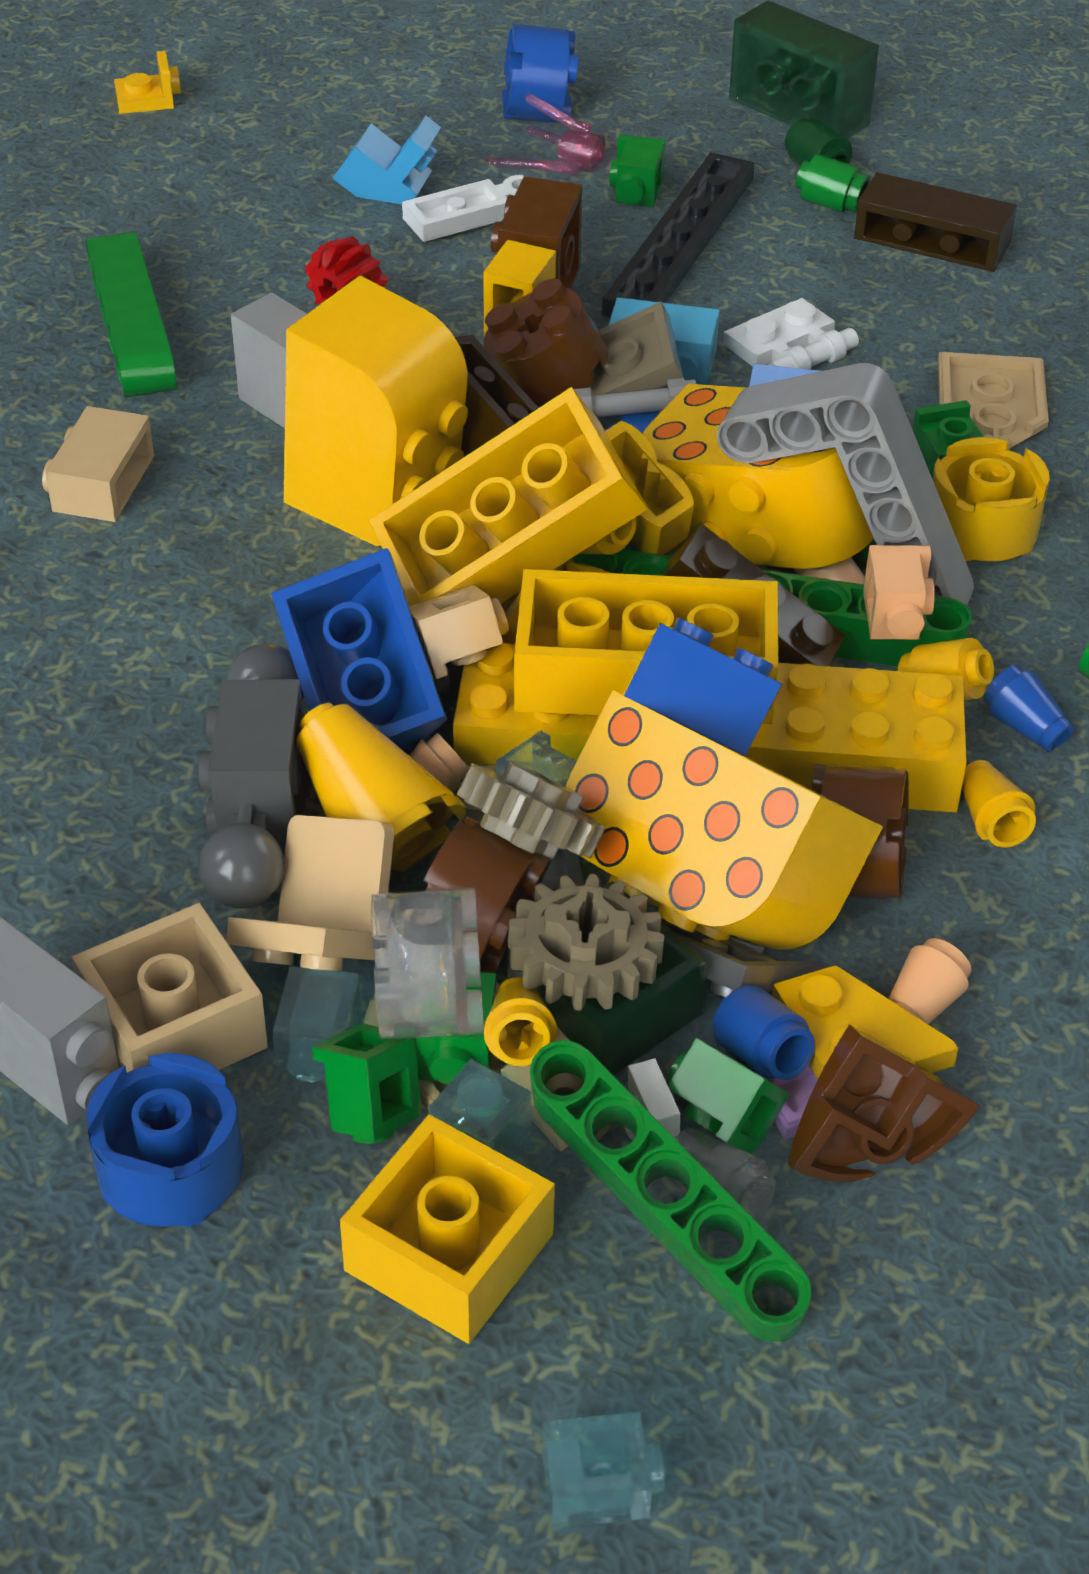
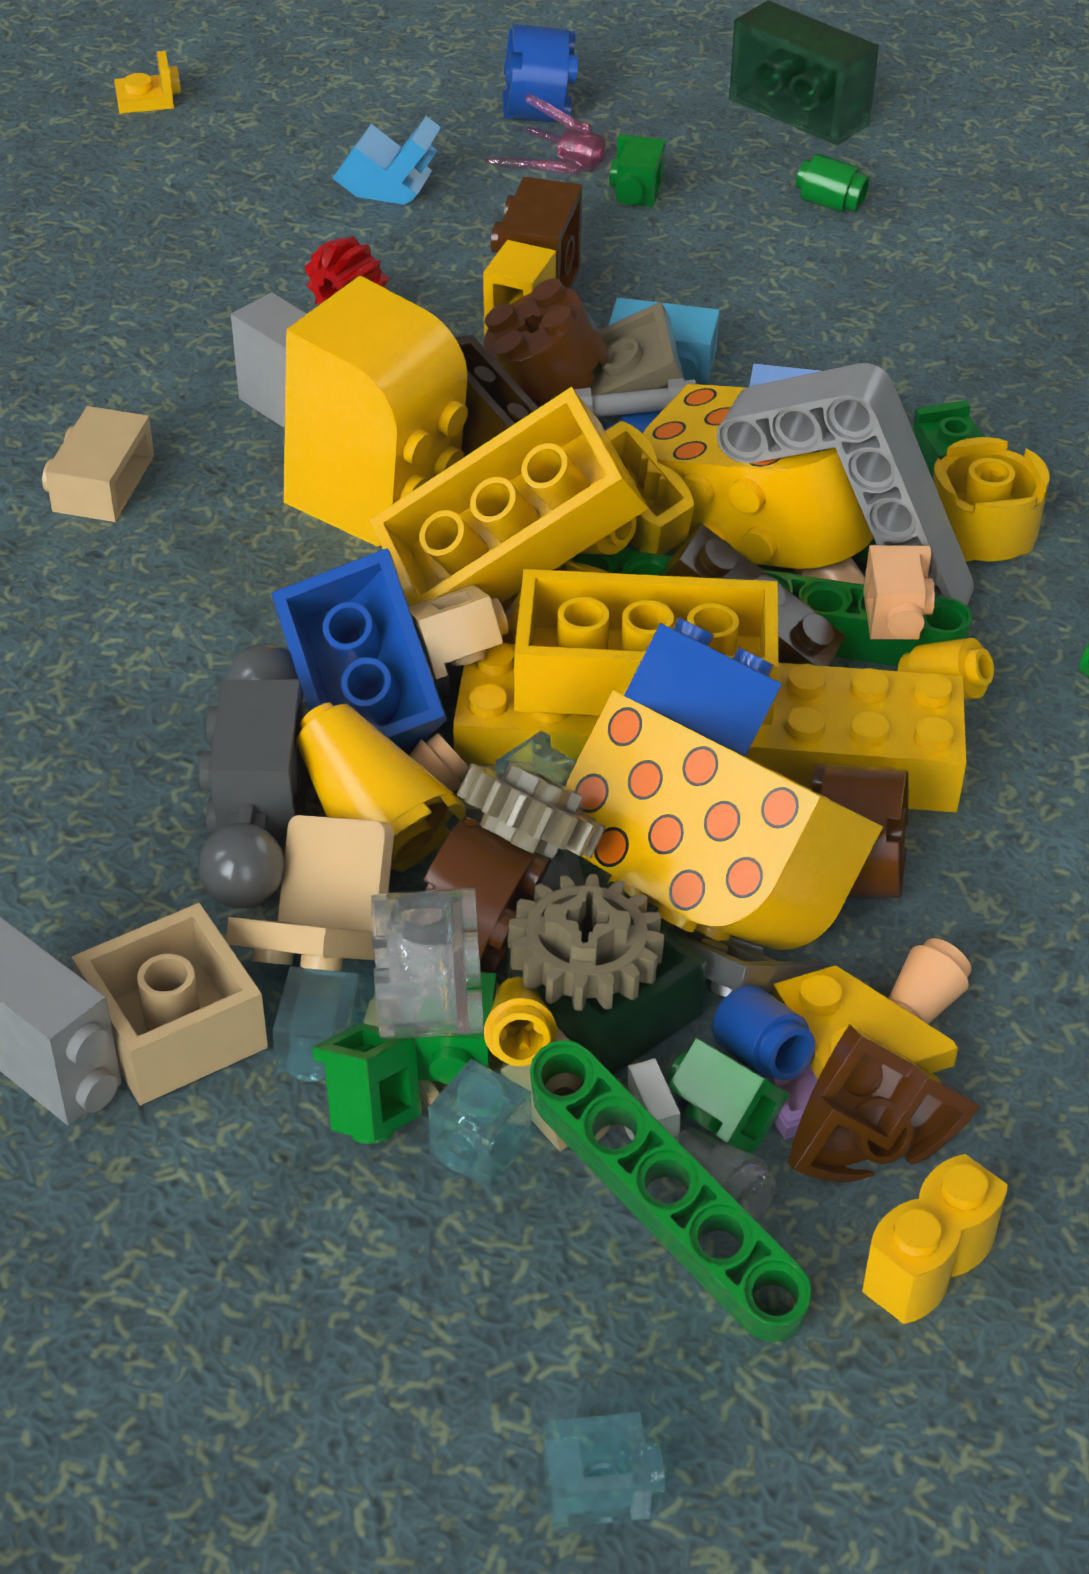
(131, 314): green beam -> none
(165, 1140): blue brick -> none
(448, 1227): yellow brick -> none
(459, 208): white plate -> none
(682, 232): black plate -> none
(790, 337): white plate -> none
(812, 137): dark green brick -> none
(934, 1238): none -> yellow brick
(935, 221): dark brown brick -> none
(997, 805): yellow cone -> none
(1003, 392): tan tile -> none
(1027, 707): blue cone -> none

